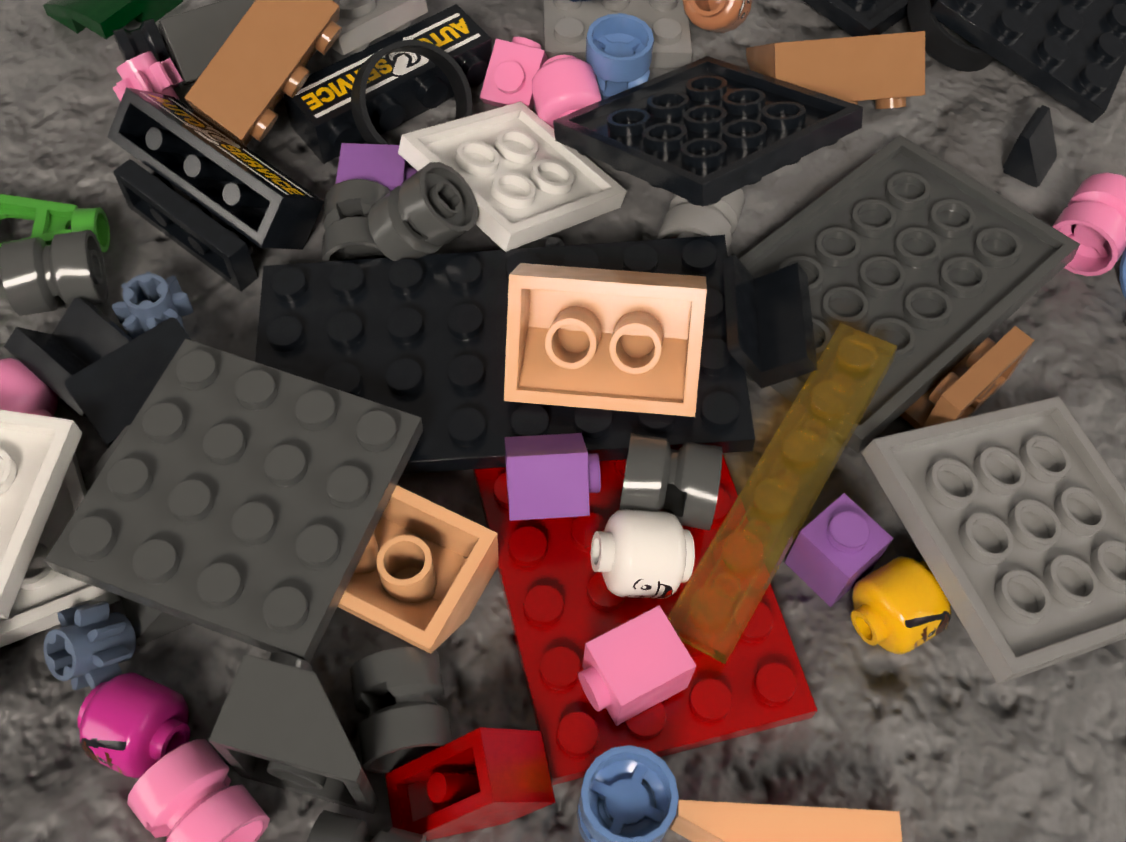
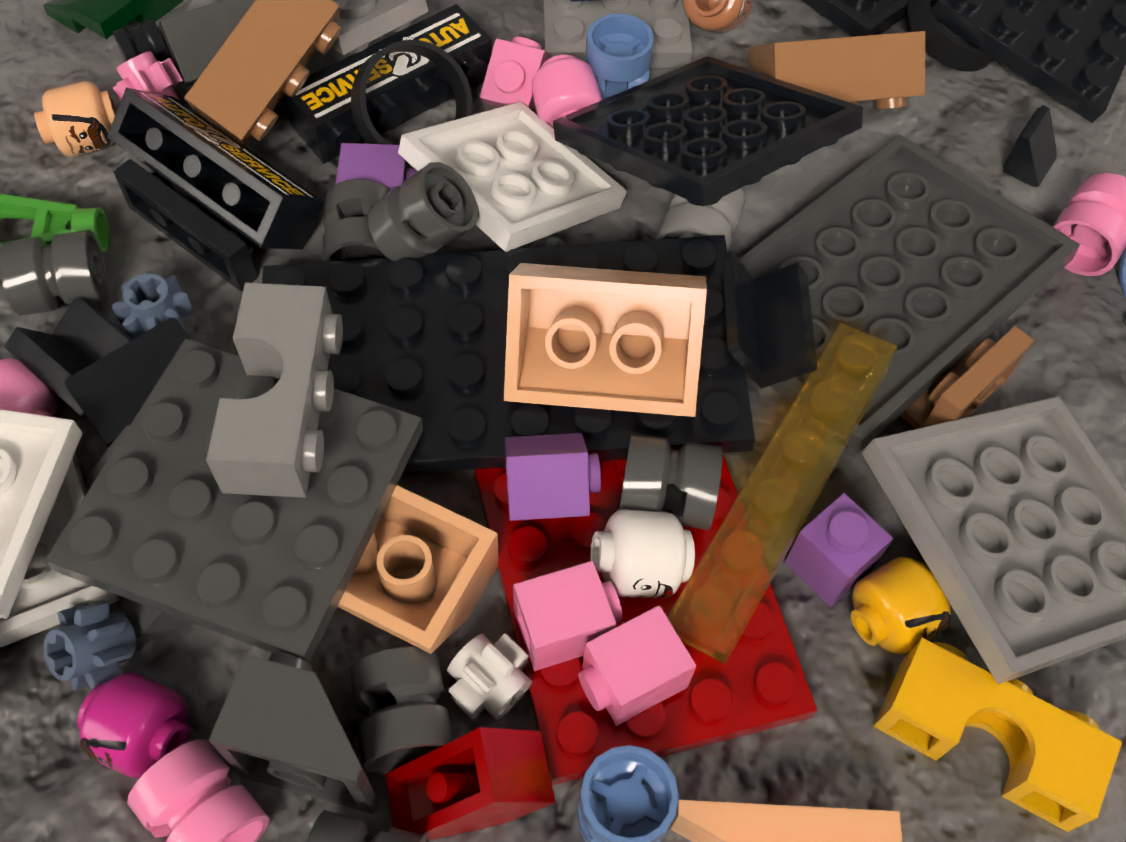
(76, 118): none -> light nougat head
(273, 439): none -> light grey arch
(489, 676): none -> white gear
(564, 613): none -> bright pink brick
(1054, 754): none -> yellow arch

